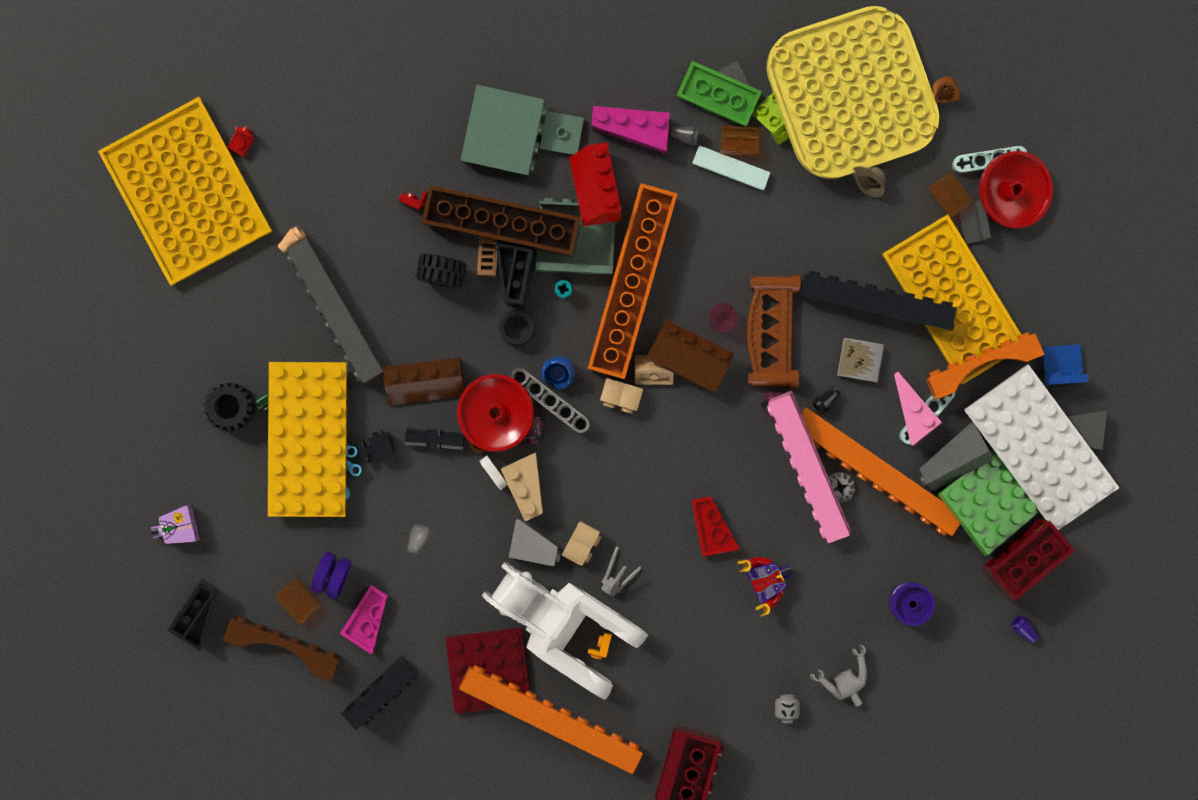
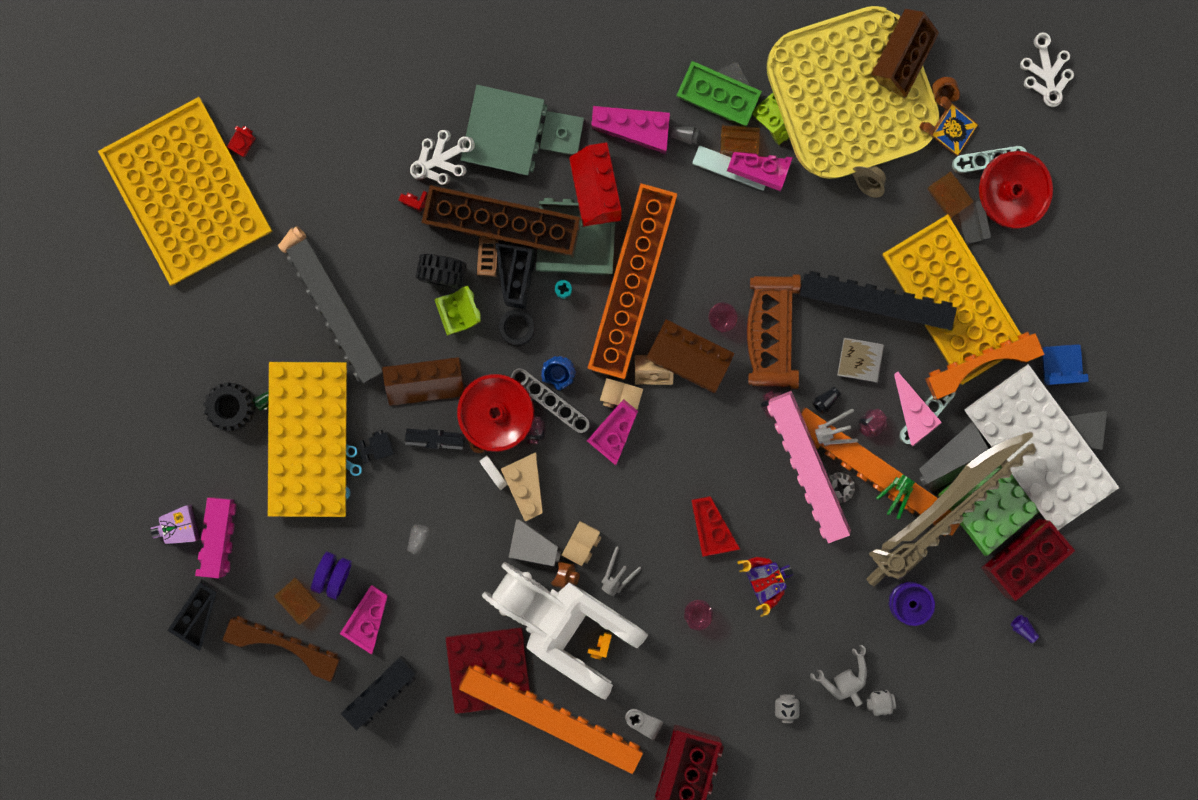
(216, 538): none -> dark pink wedge
(439, 158): none -> white plant
(458, 311): none -> lime bracket
(565, 575): none -> dark orange piece
(614, 431): none -> dark pink wing
(645, 725): none -> light grey piece
(698, 614): none -> clear pink hair
(763, 170): none -> dark pink wing
(825, 434): none -> light grey plant
(872, 423): none -> clear pink head
(881, 703): none -> light grey head
(904, 486): none -> green plant
(905, 52): none -> reddish brown slope
(909, 554): none -> dark tan piece
(953, 127): none -> flag
(1047, 73): none -> white plant

